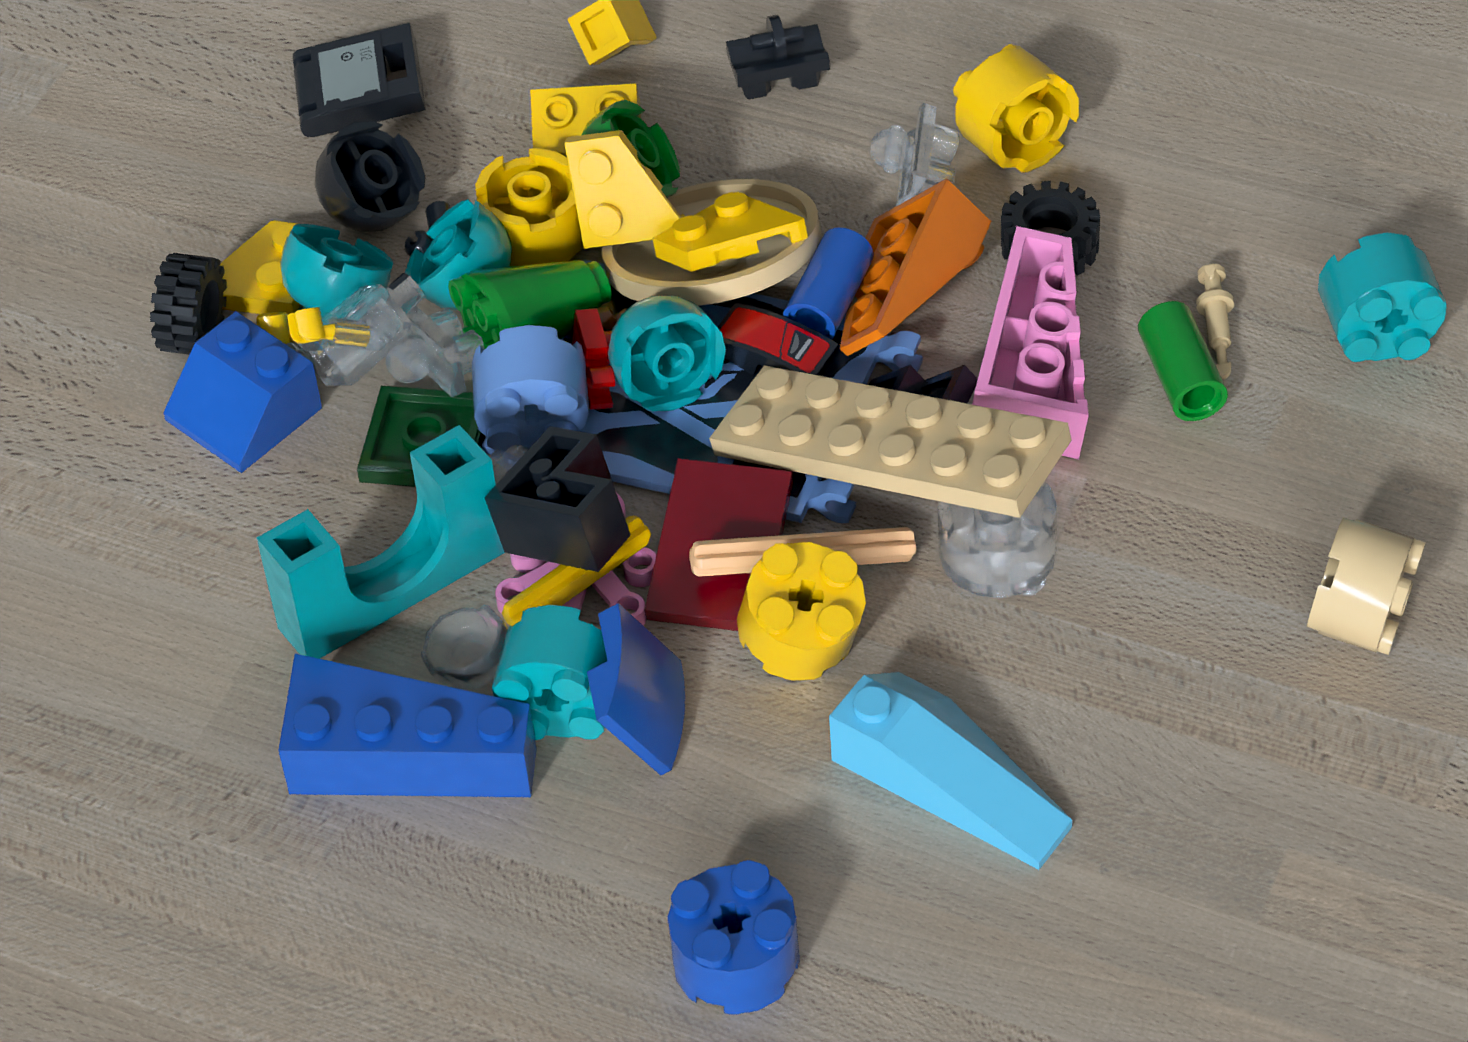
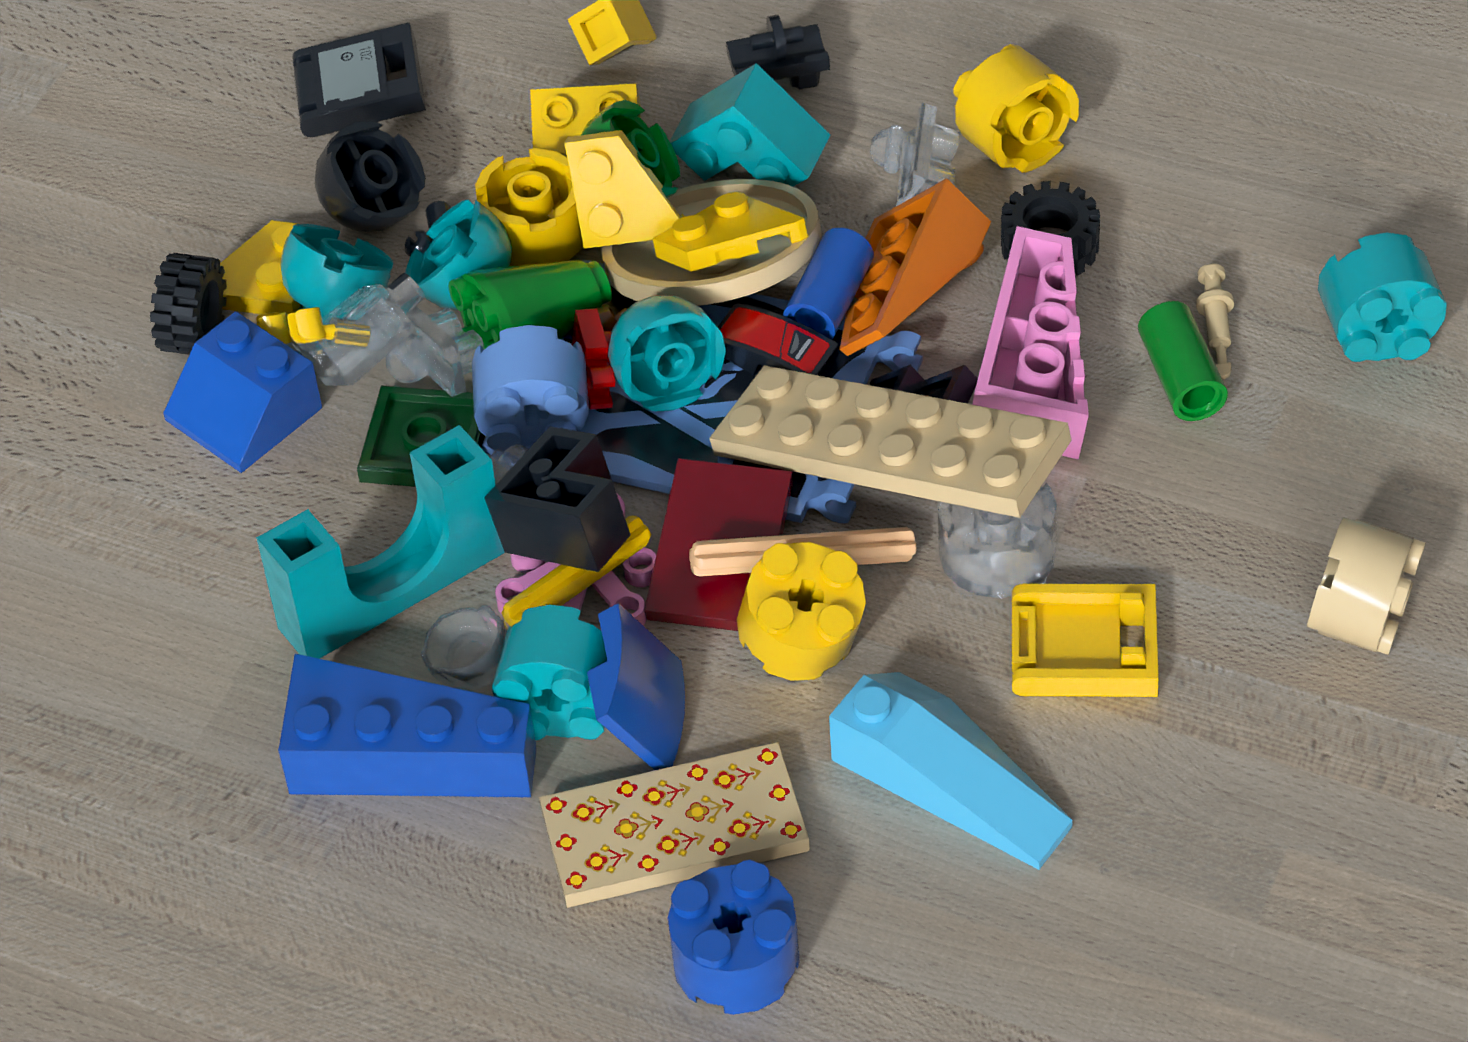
(673, 824): none -> tan tile
(750, 124): none -> teal brick
(1071, 640): none -> yellow container

